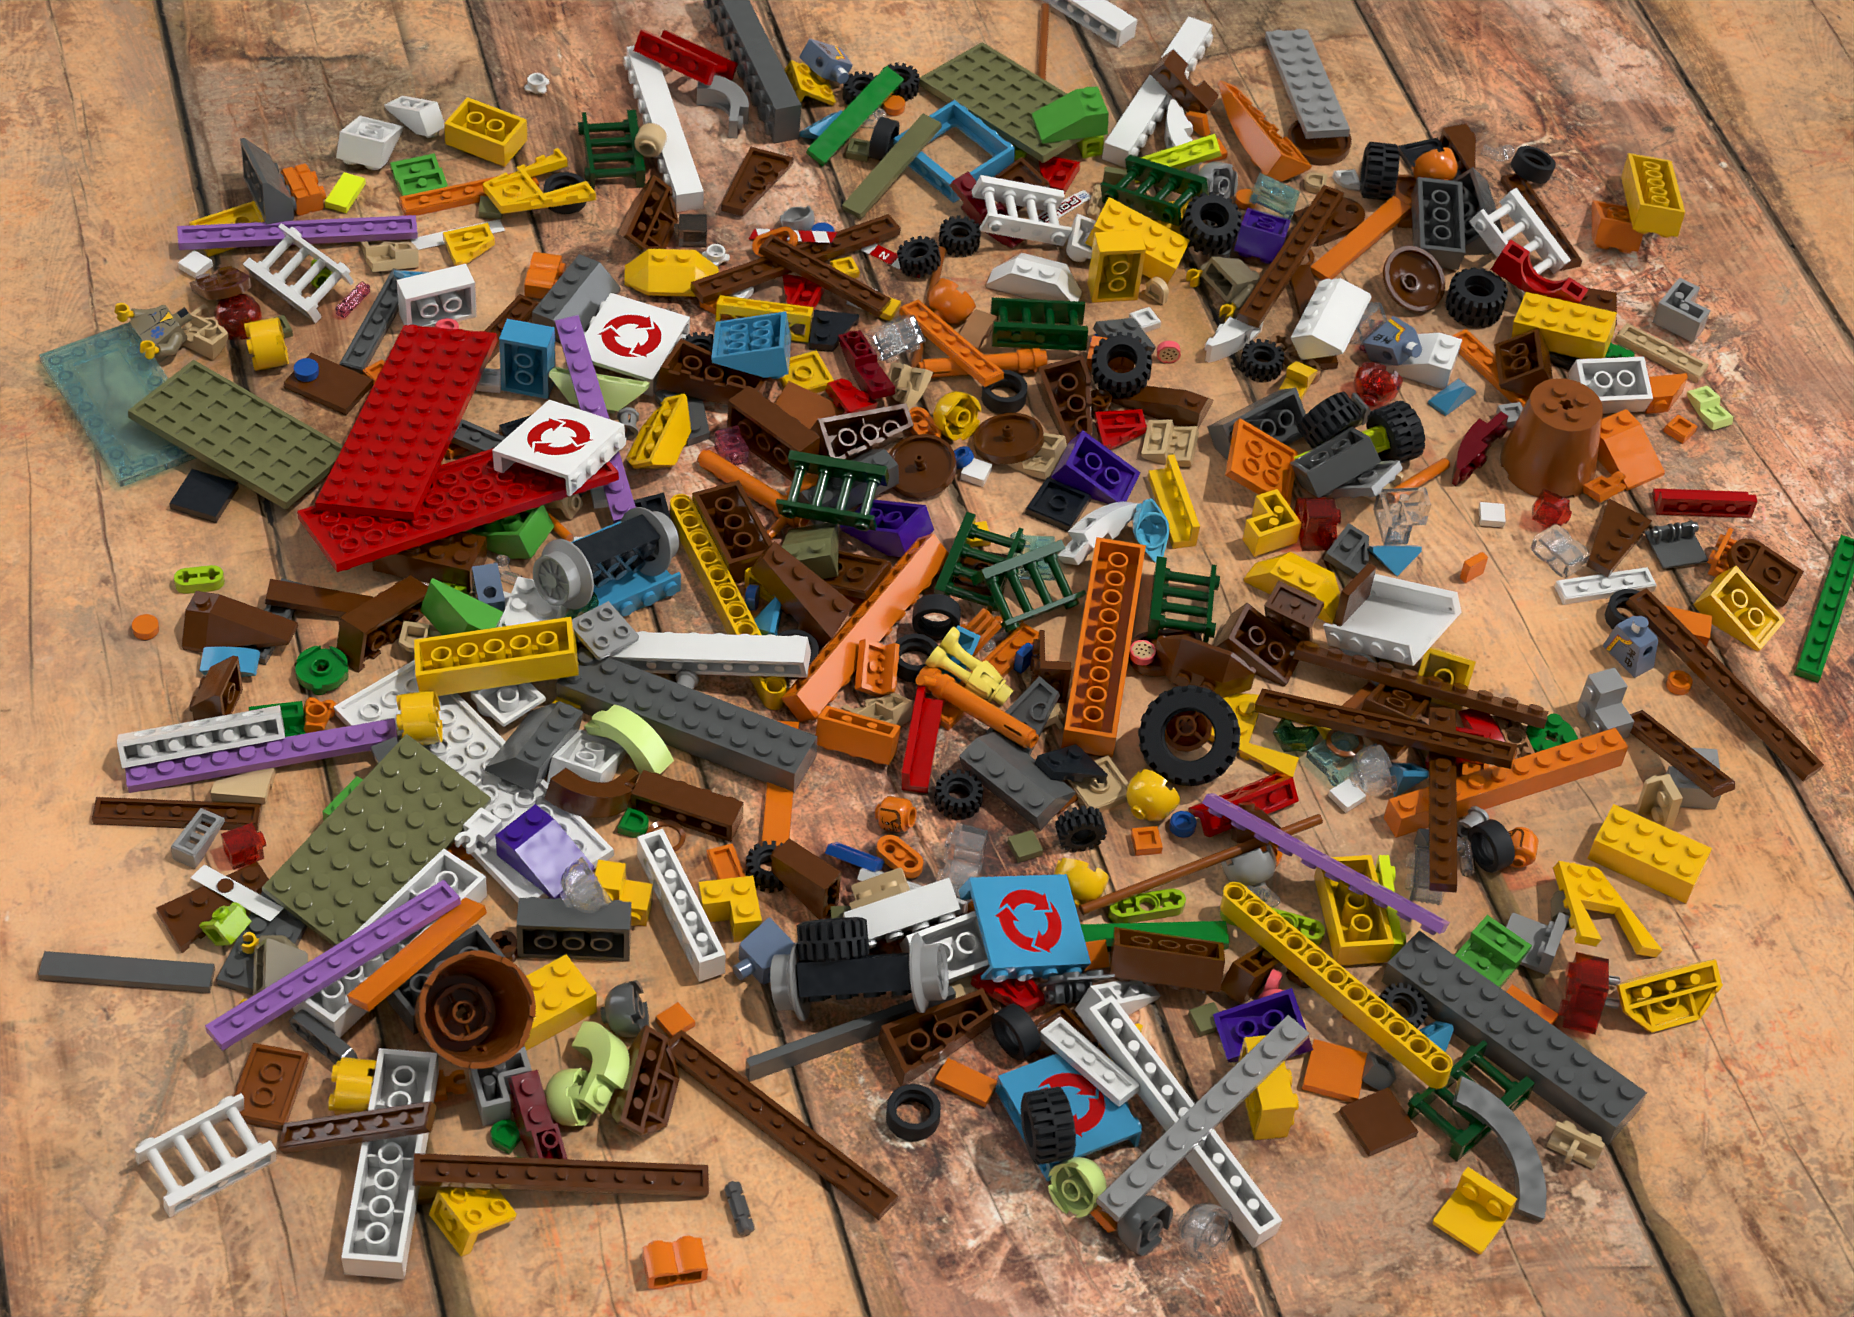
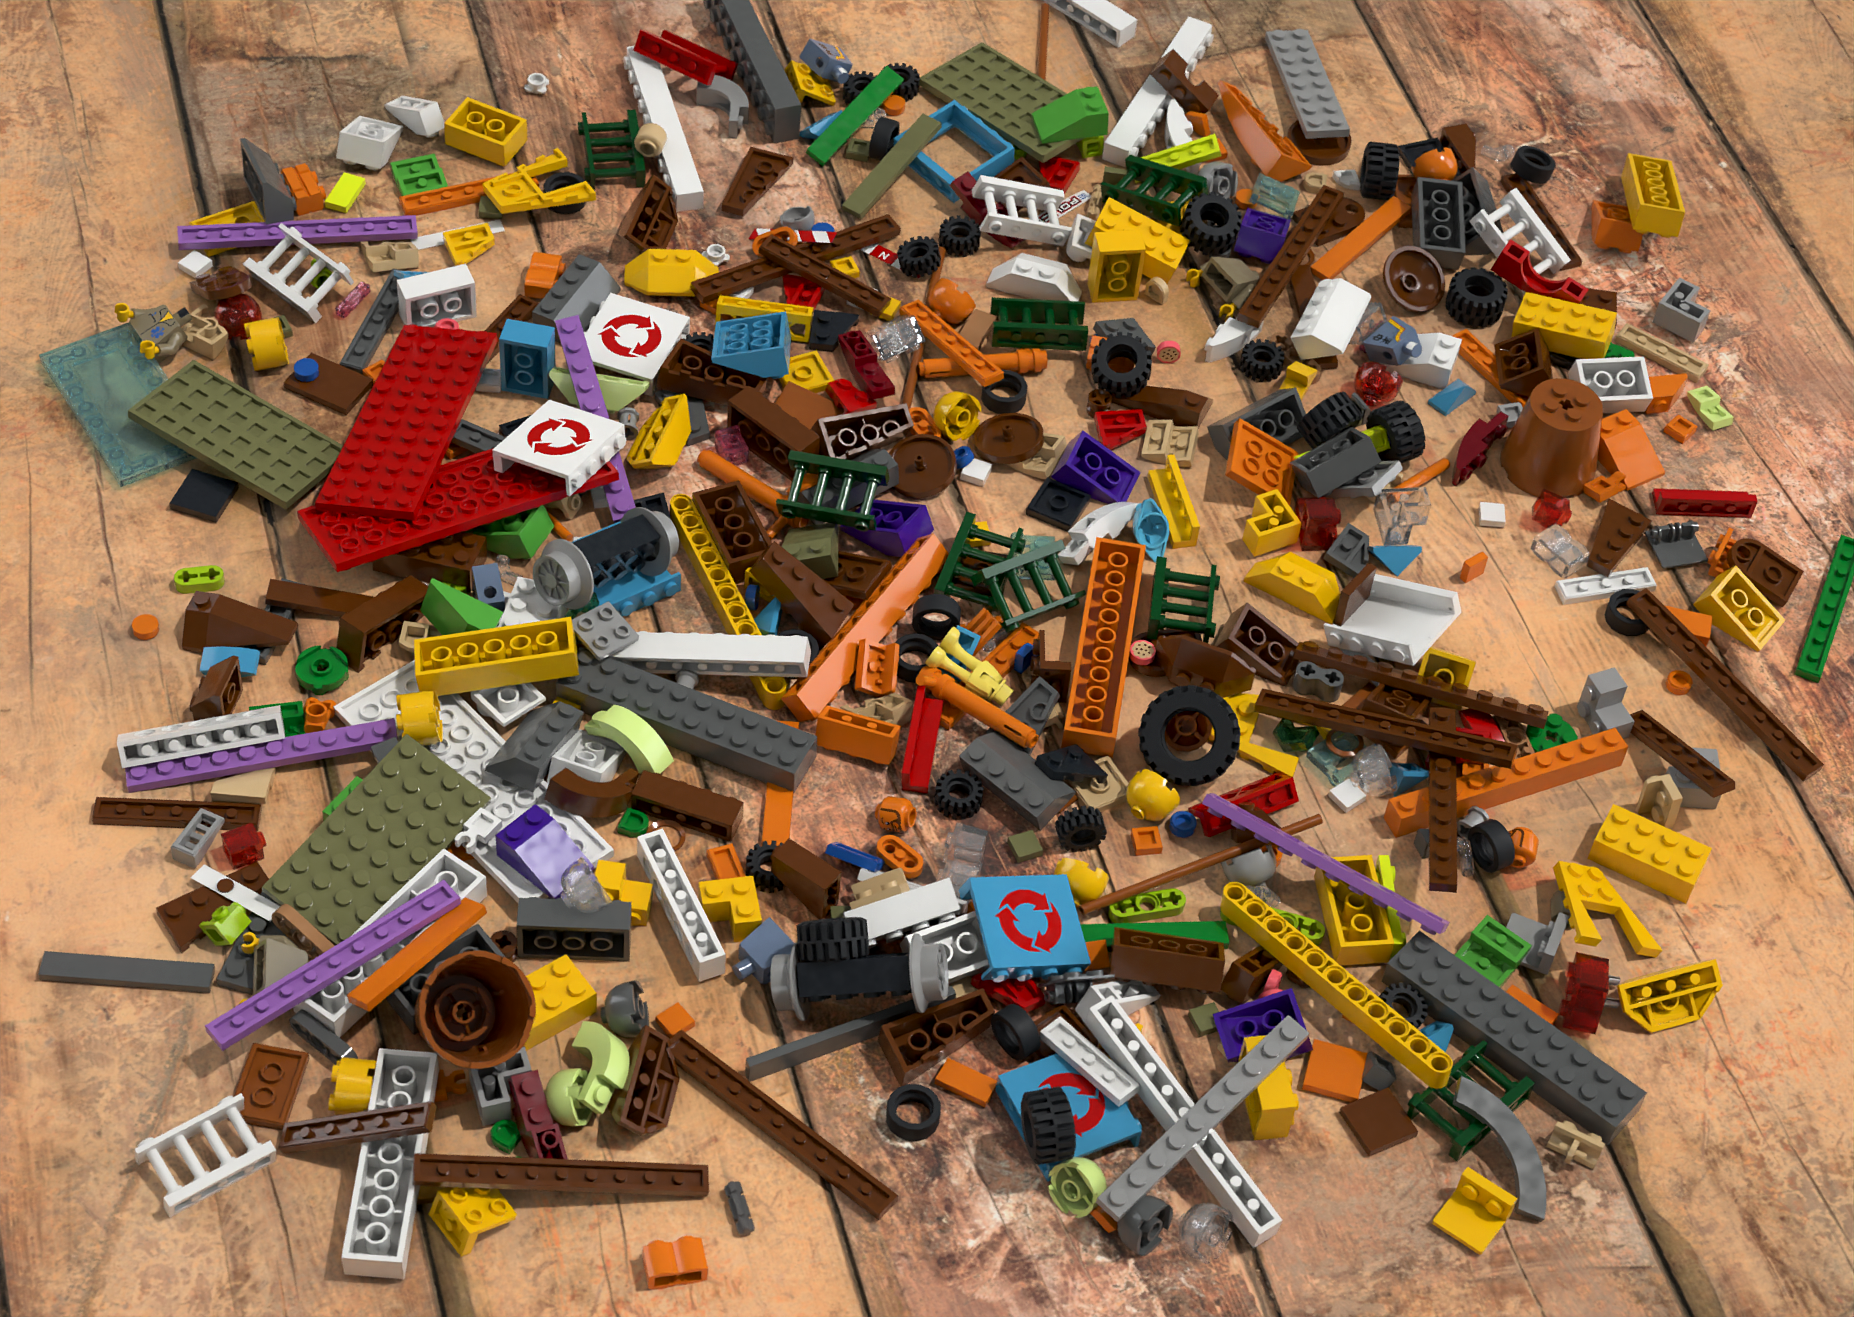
(300, 931): none -> medium nougat beam
(691, 230): clear smoke brick -> none
(908, 383): tan slope -> none
(1067, 395): reddish brown wedge -> none
(1146, 319): white tile -> none
(1293, 611): reddish brown bracket -> none
(1313, 680): none -> dark grey axle
(1418, 880): clear brick -> none
(1633, 645): sand blue torso -> none

